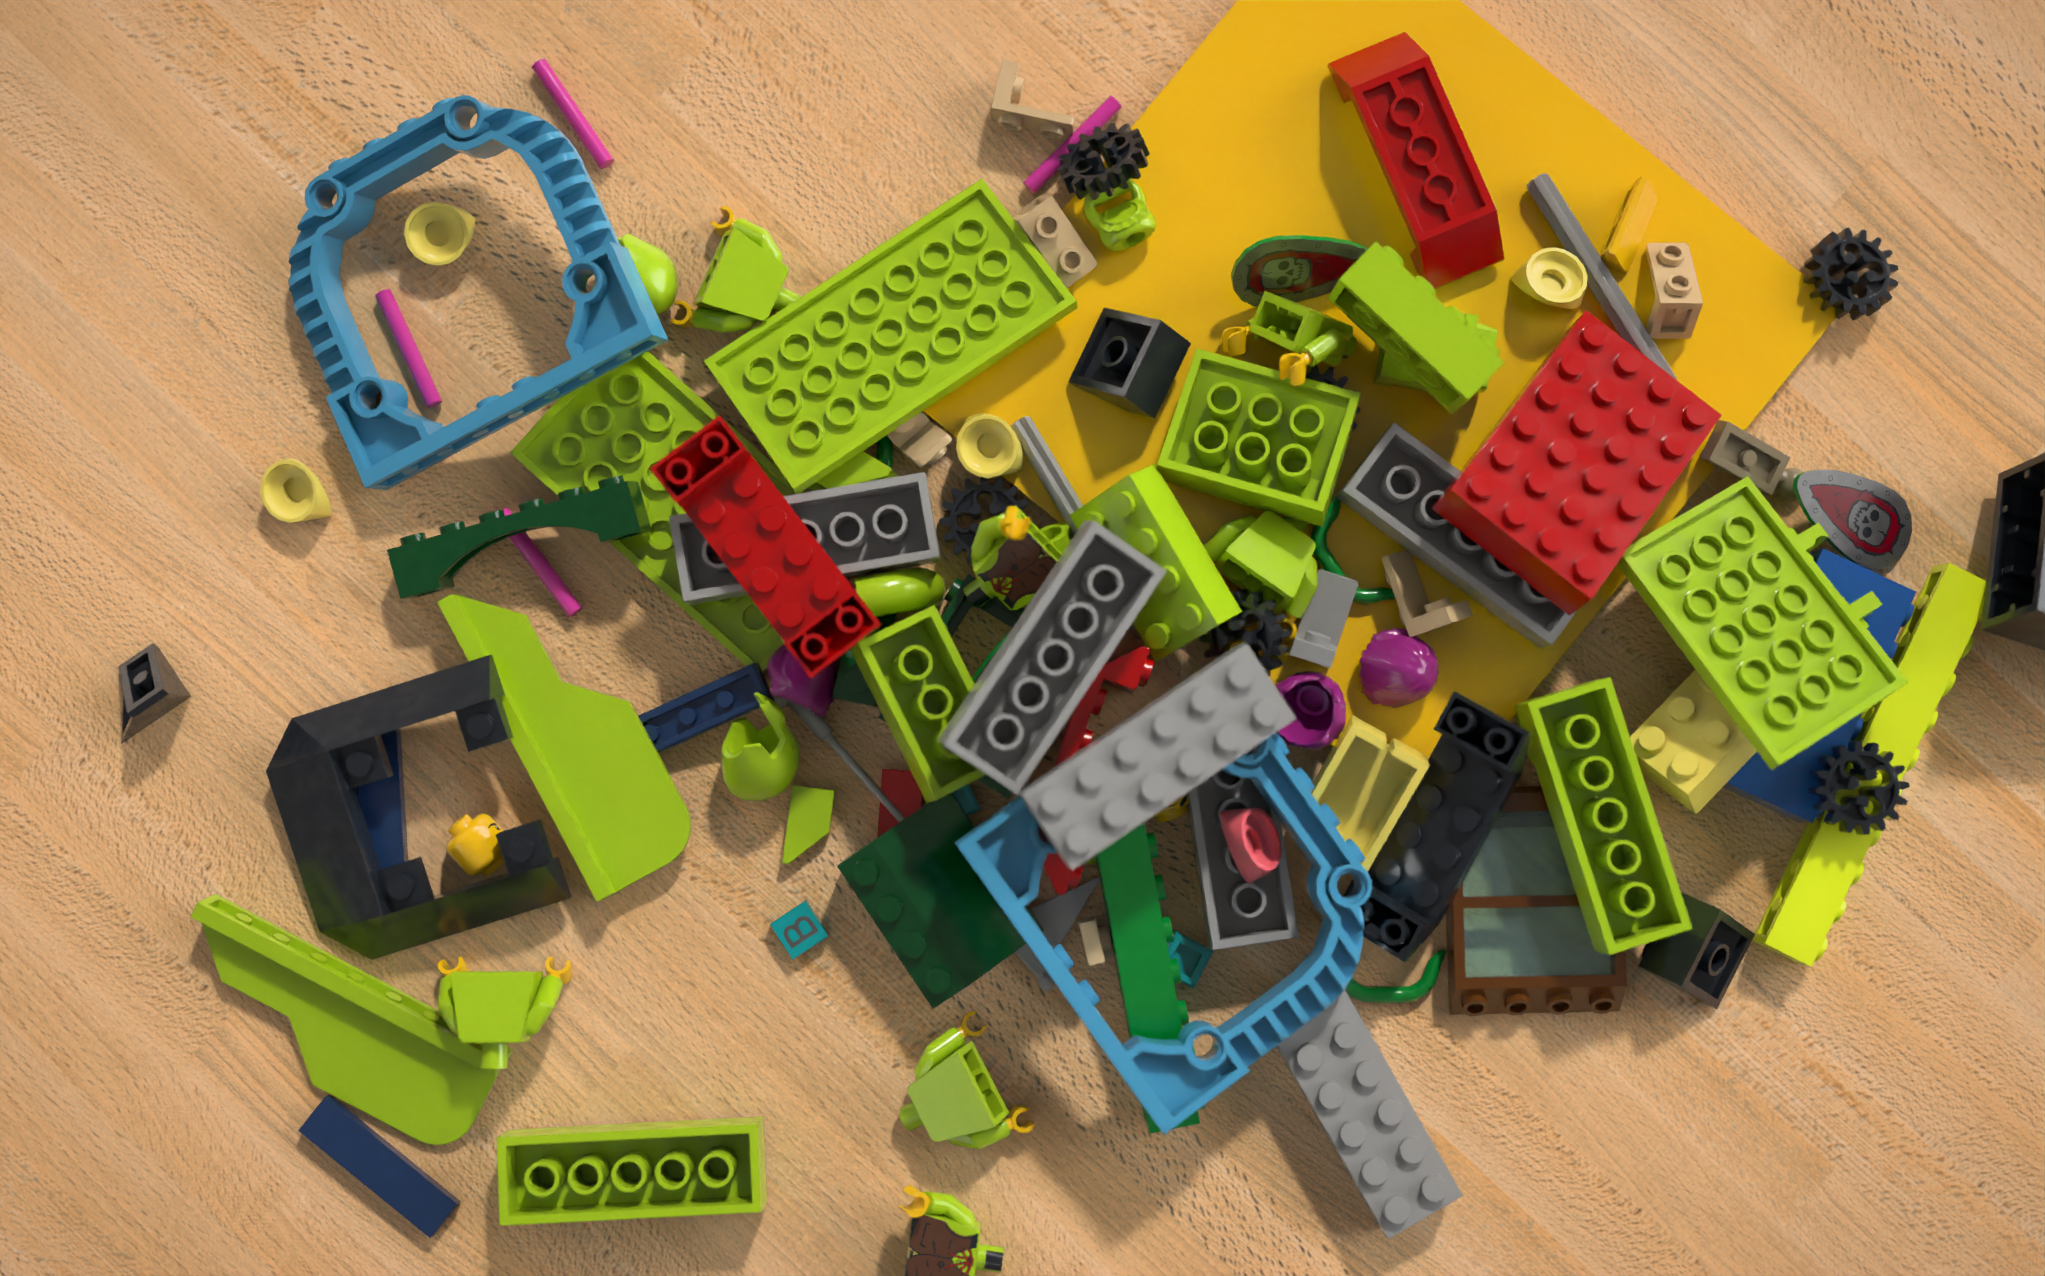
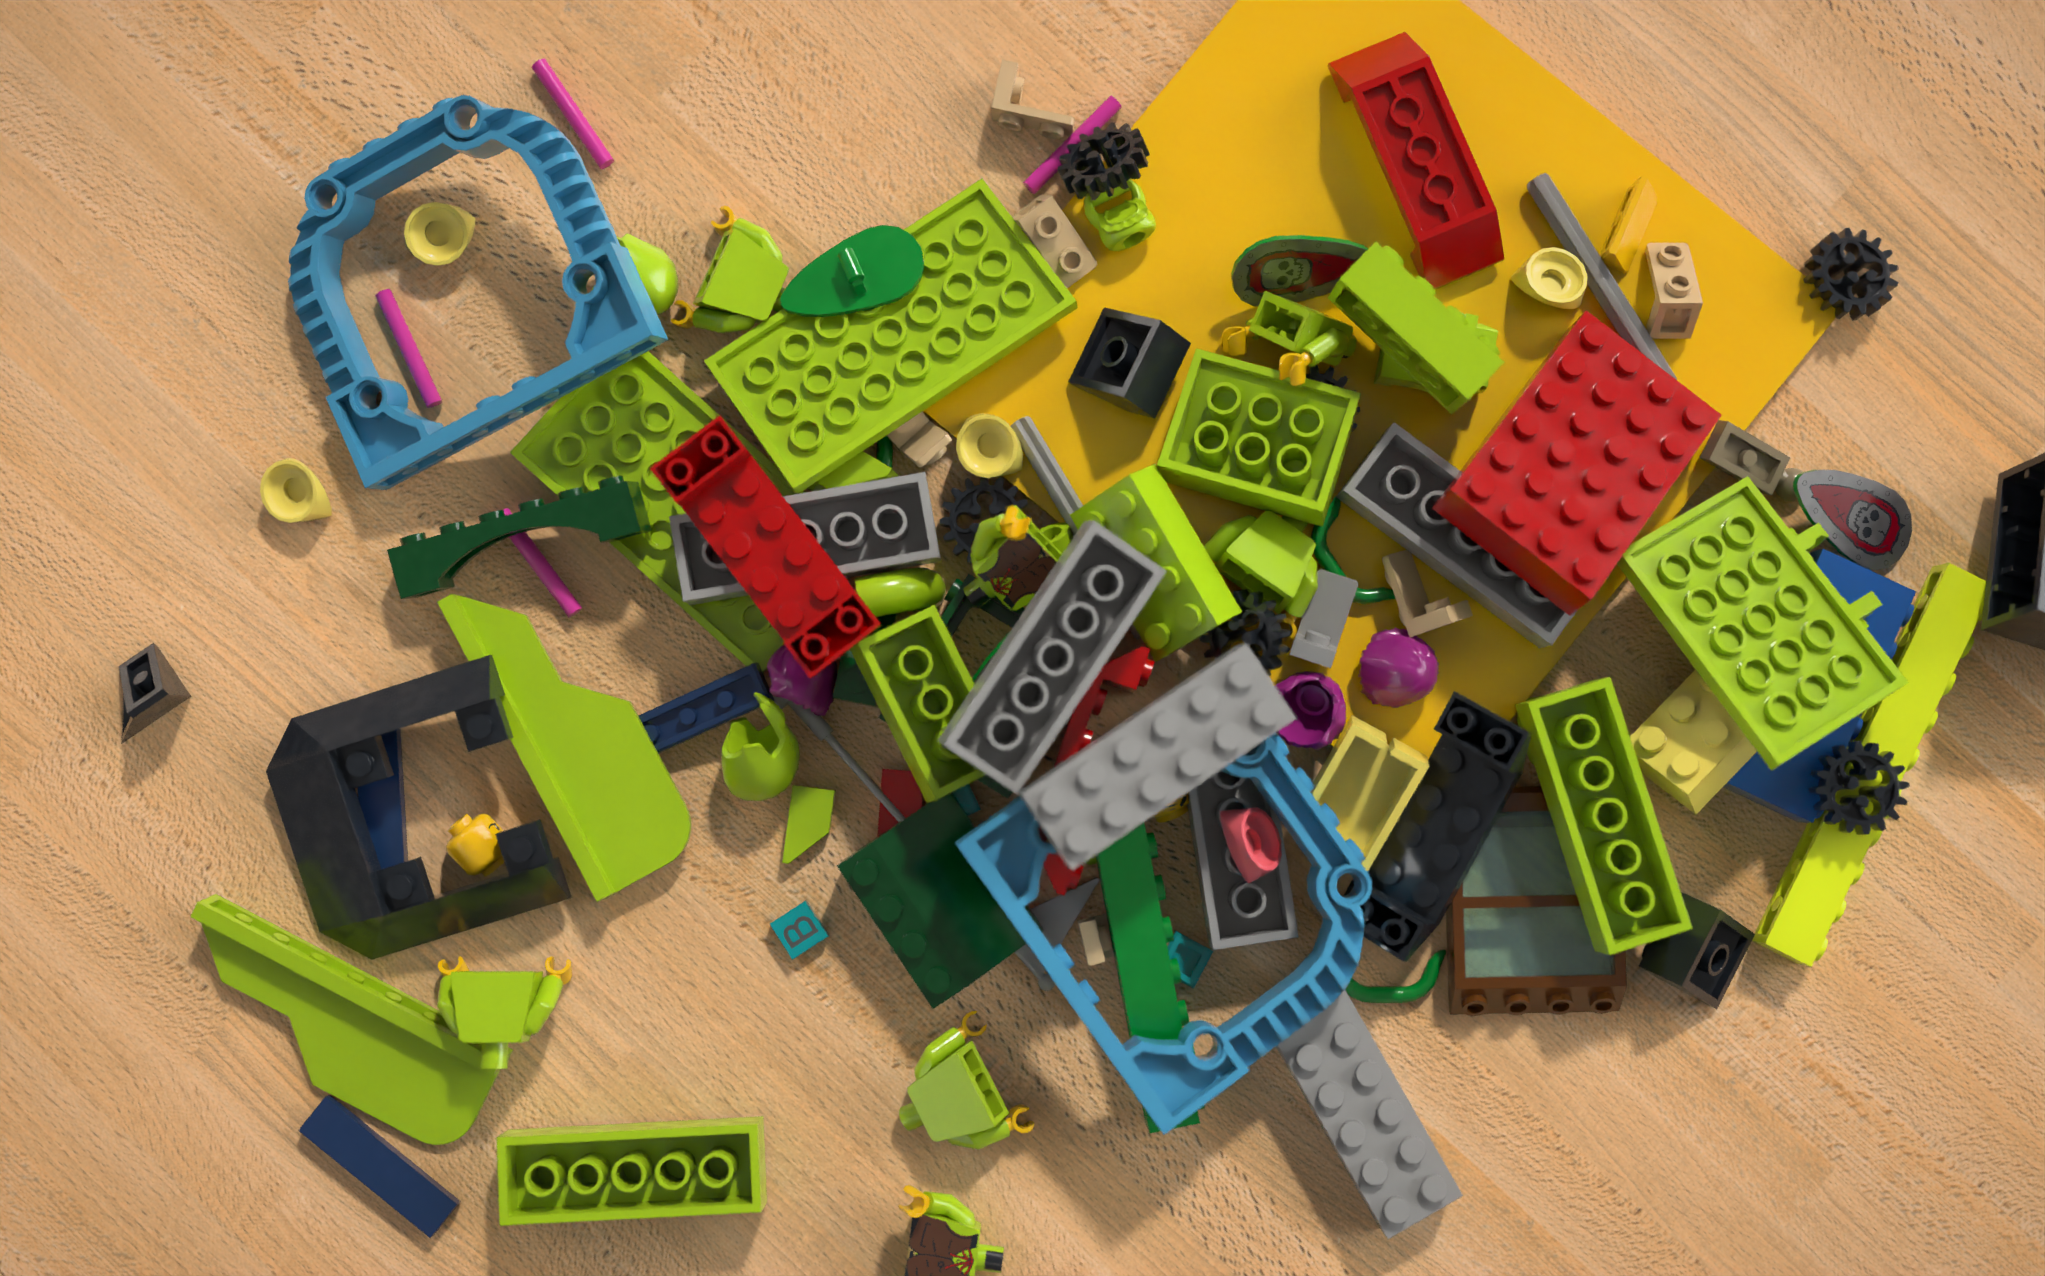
(857, 274): none -> green shield

